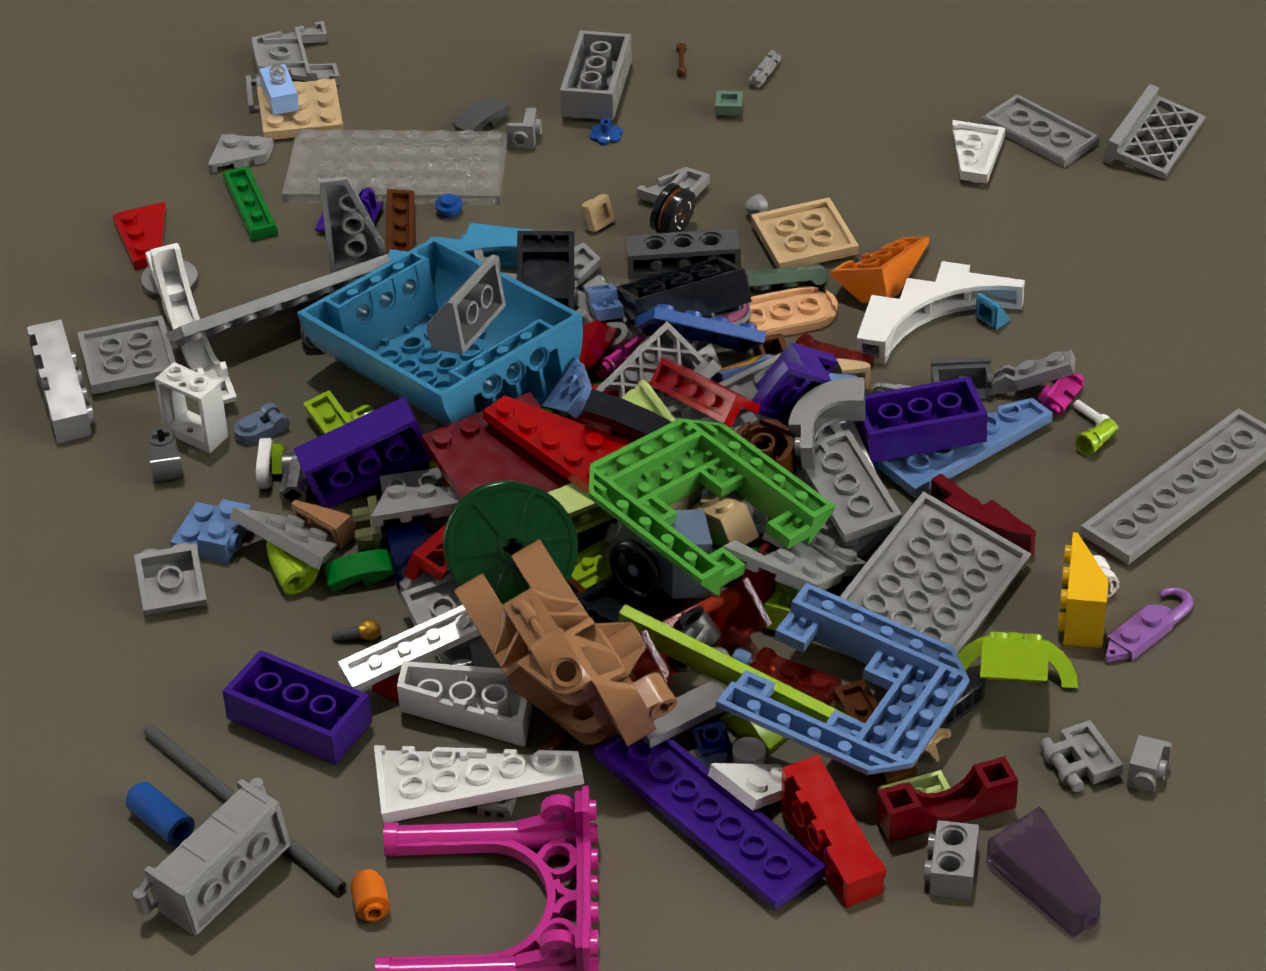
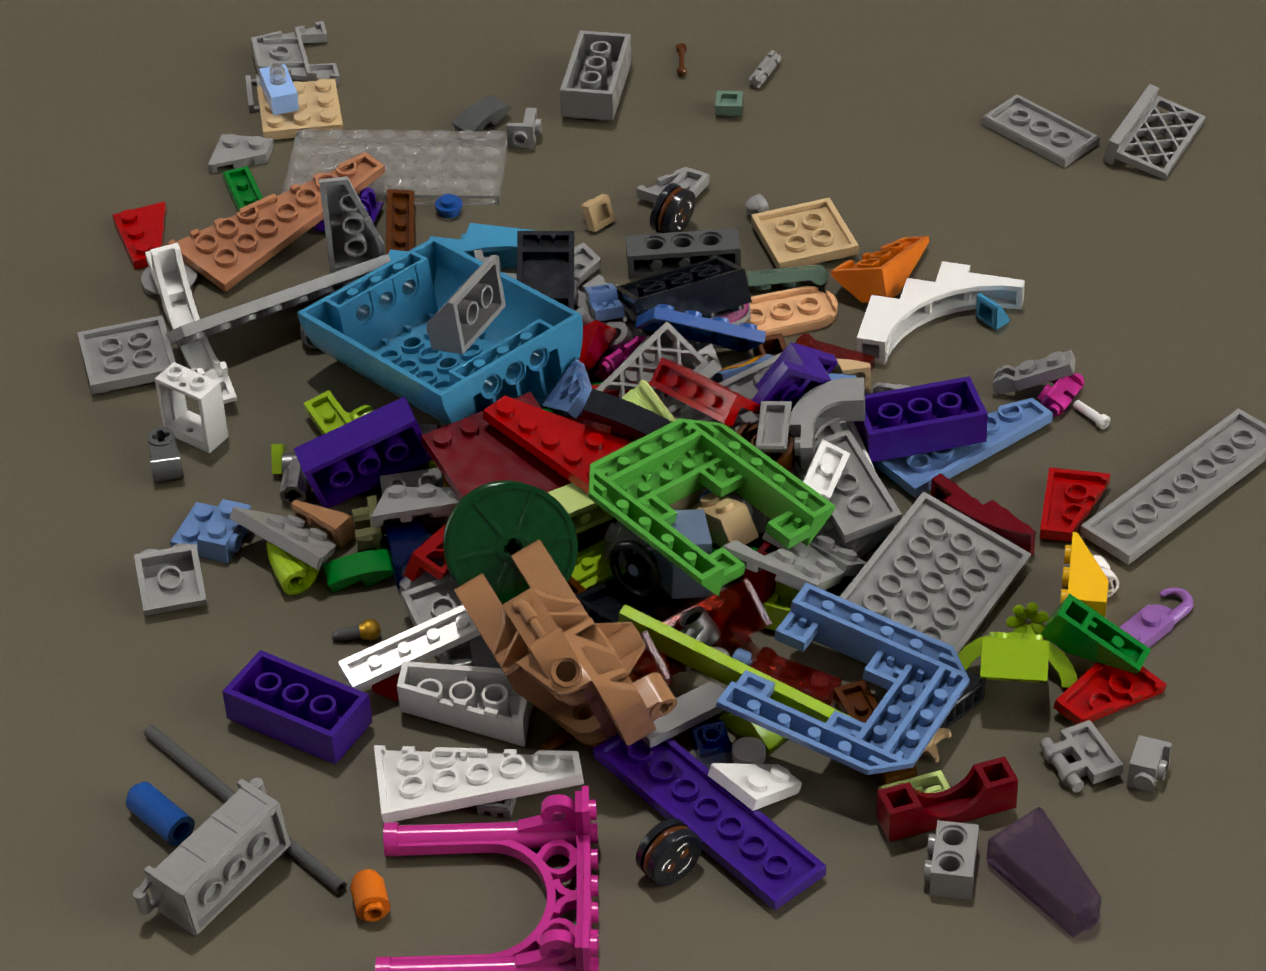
(60, 382): wedge -> none
(260, 424): sand blue plate -> none
(264, 228): none -> nougat wing
(264, 464): white tile -> none
(606, 133): blue plant -> none
(668, 852): none -> black head
(773, 426): none -> light grey tile
(826, 468): none -> white hinge
(830, 831): red wedge -> none
(976, 149): white wing -> none
(977, 368): dark grey hinge -> none
(1032, 626): none -> lime plant
(1069, 501): none -> red wing
(1091, 636): none -> green slope
(1092, 439): lime pin -> none
(1106, 691): none -> red wing

